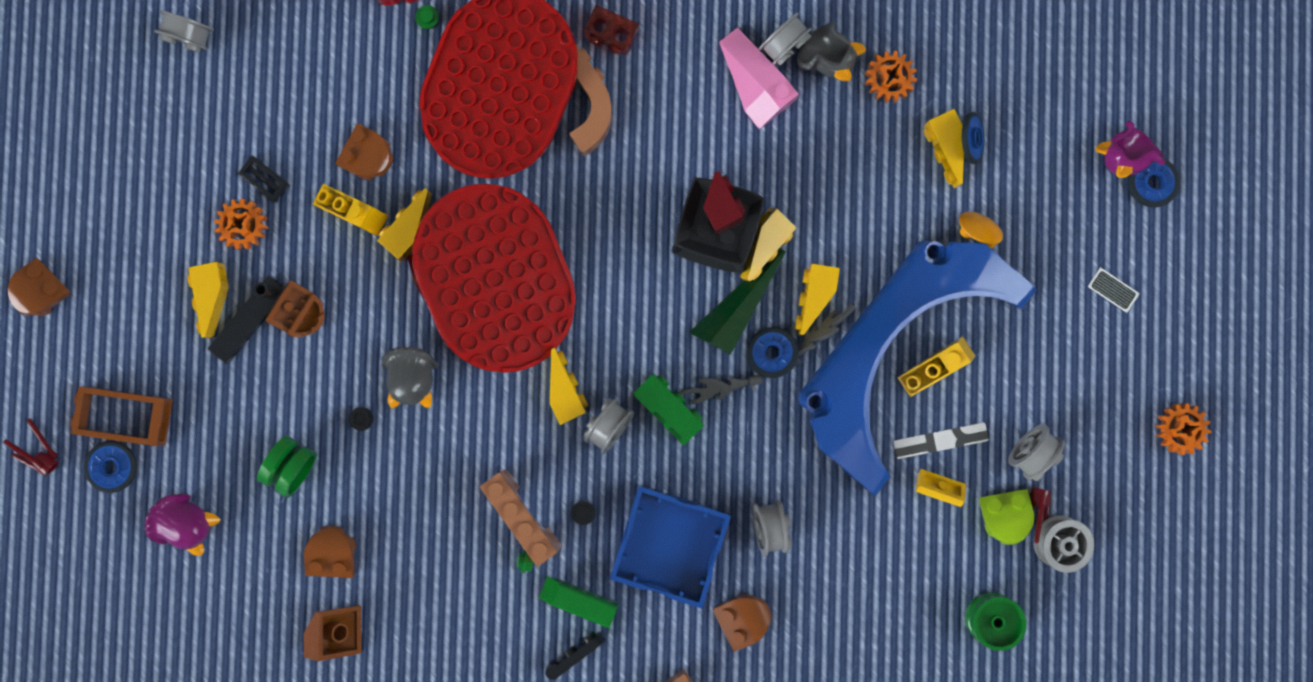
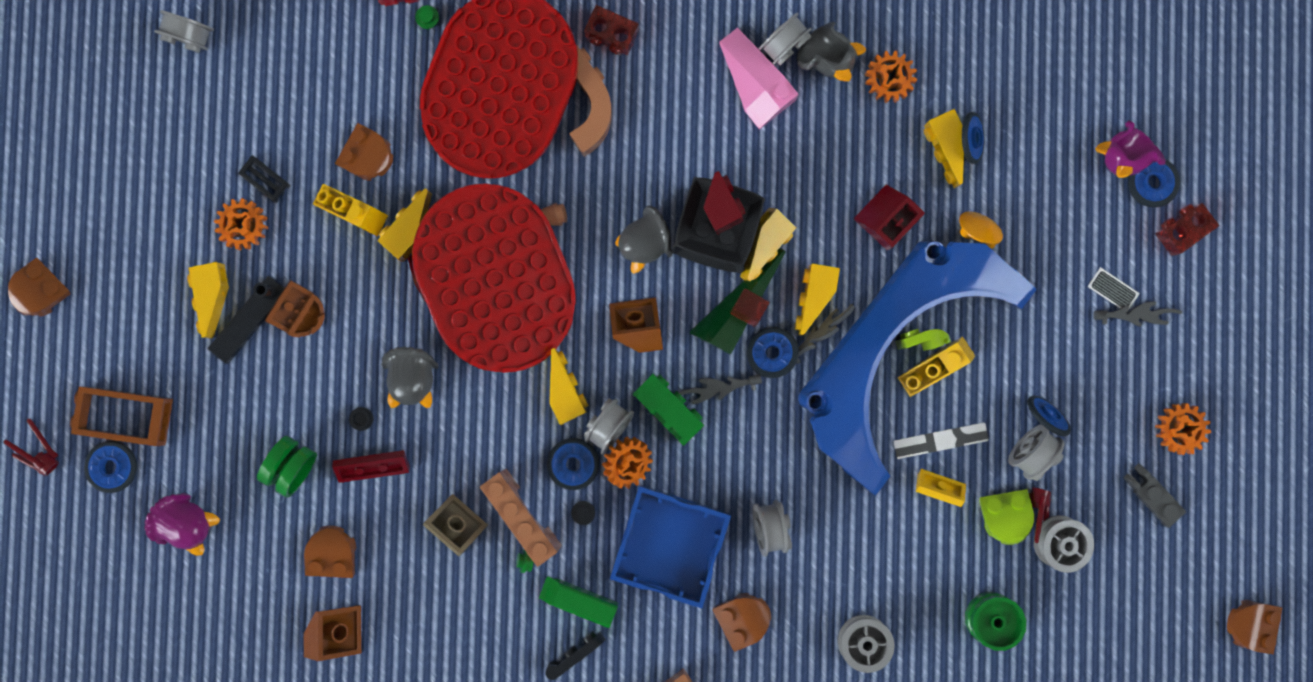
(371, 466): none -> dark red plate
(455, 525): none -> dark tan slope
(555, 214): none -> nougat cone
(588, 464): none -> blue wheel
(627, 462): none -> orange gear
(637, 324): none -> dark orange slope
(645, 239): none -> dark grey hair
(749, 307): none -> clear red panel
(856, 633): none -> light grey wheel
(889, 216): none -> dark red slope
(929, 339): none -> lime slope
(1049, 415): none -> wheel
(1139, 312): none -> dark grey piece
(1155, 497): none -> dark grey hinge
(1188, 232): none -> clear red brick
(1255, 626): none -> dark orange slope

